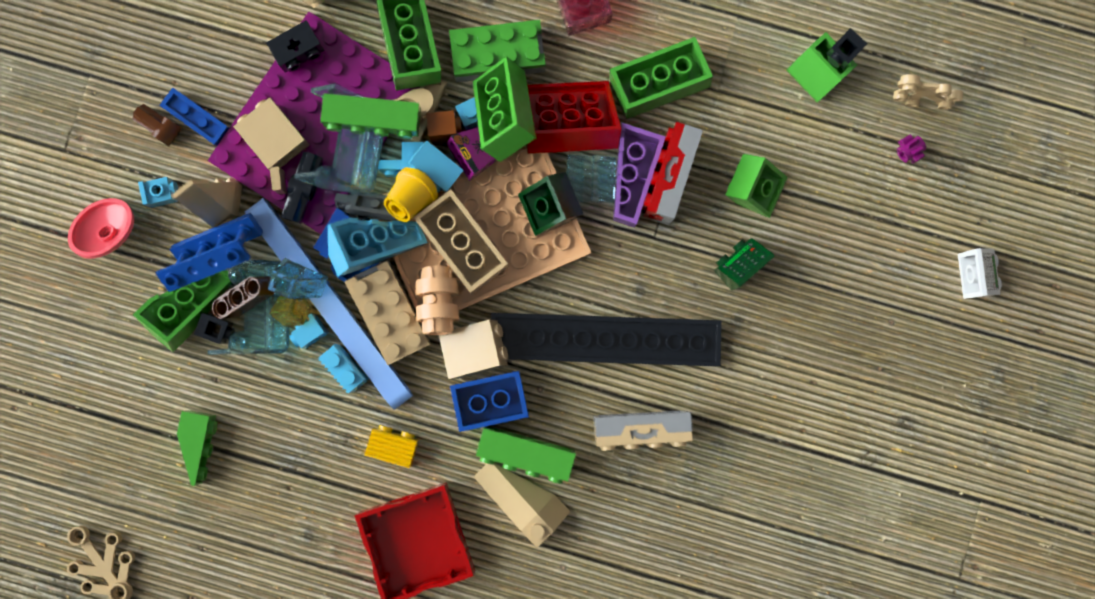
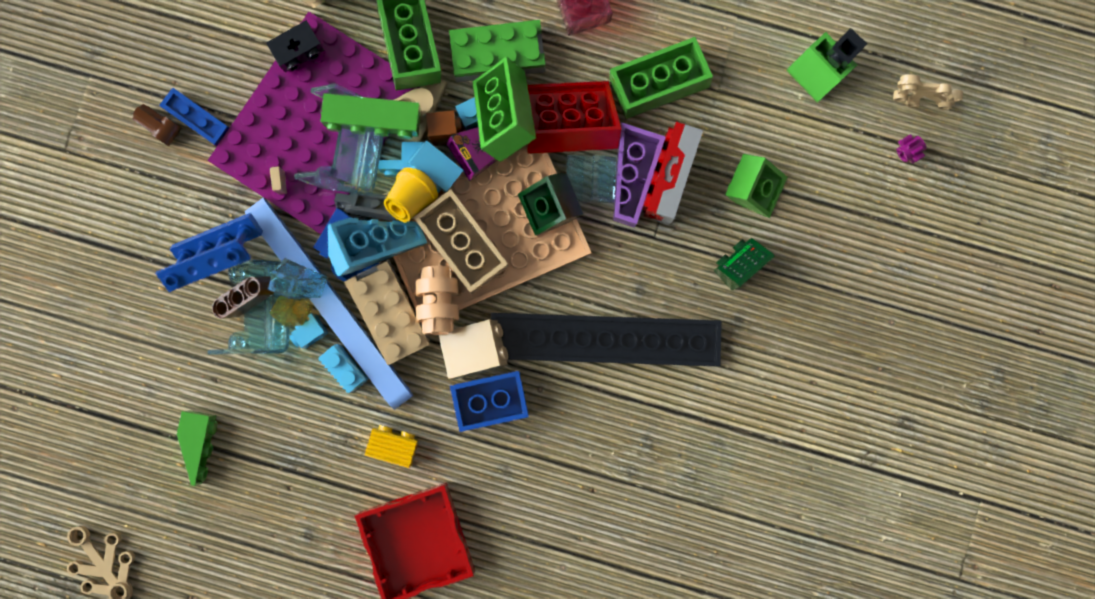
(101, 228): coral dish -> none
(149, 192): medium azure brick -> none
(177, 313): bright green wedge -> none
(207, 328): black brick -> none
(213, 201): tan wedge -> none
(271, 134): tan brick -> none
(301, 192): black piece -> none
(525, 453): bright green brick -> none
(526, 504): tan wedge -> none
(642, 428): piece -> none
(979, 273): white slope -> none

